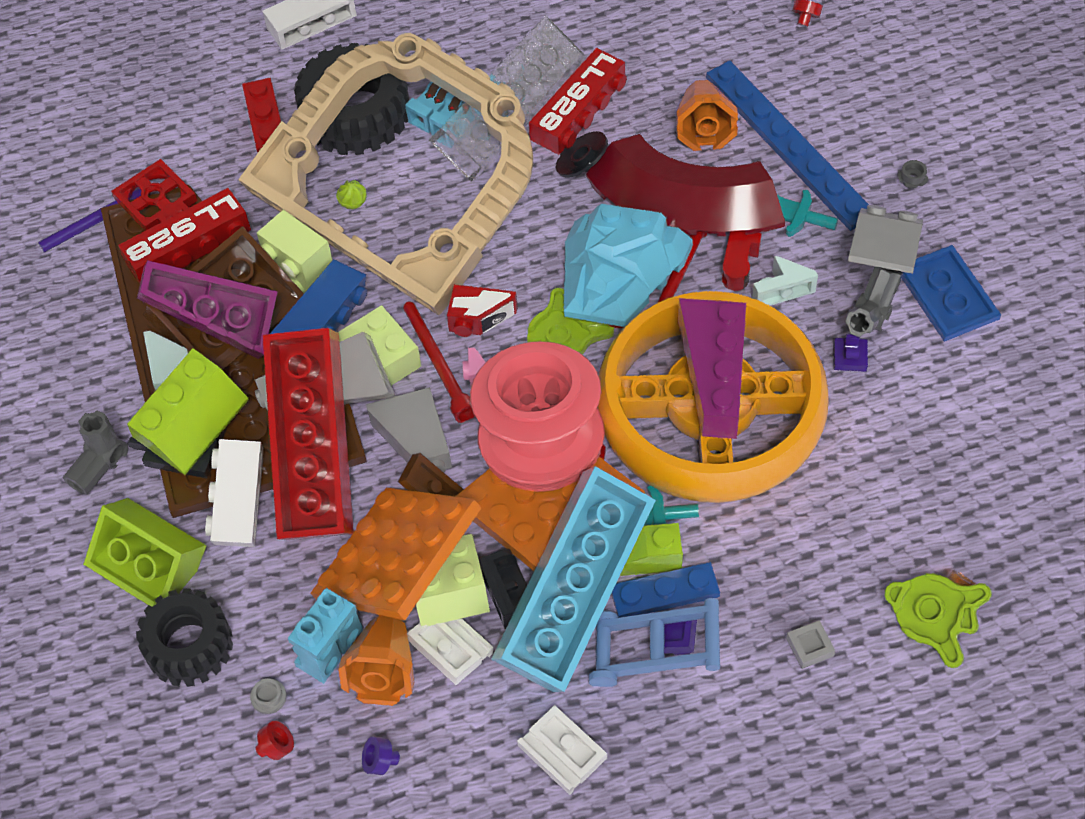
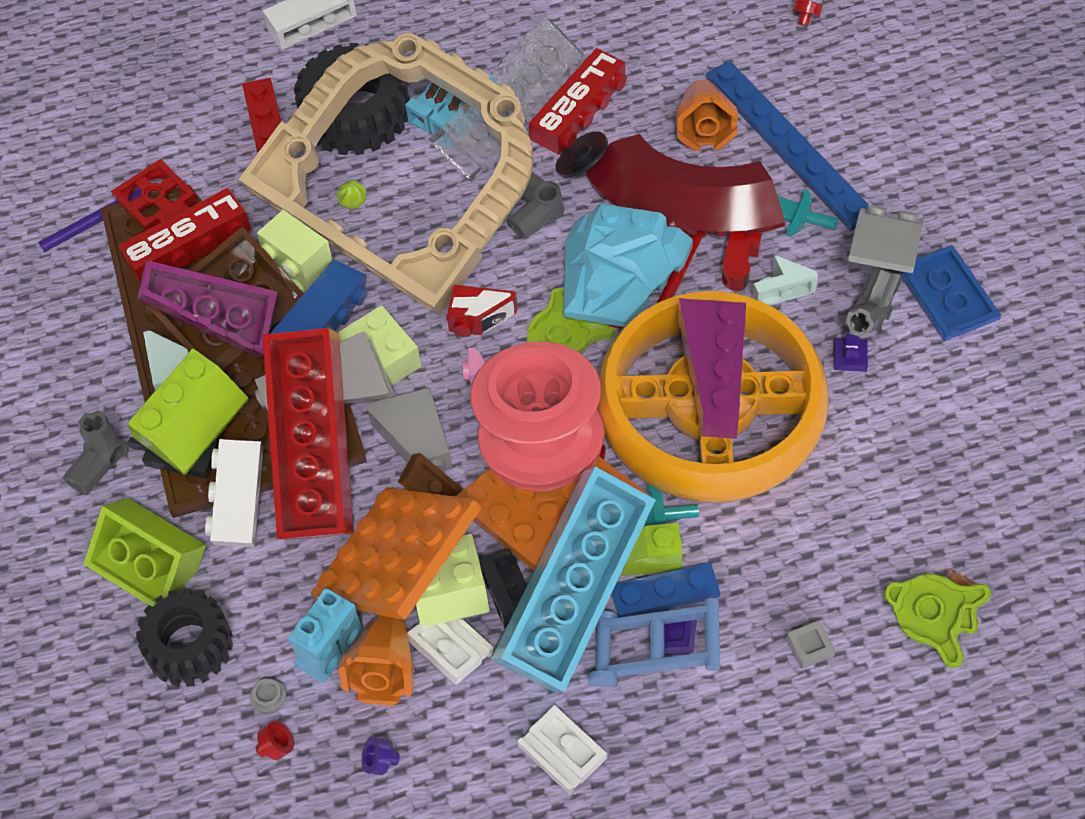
(460, 401): red piece -> none
(543, 204): none -> dark grey piece
(915, 168): dark grey plate -> none

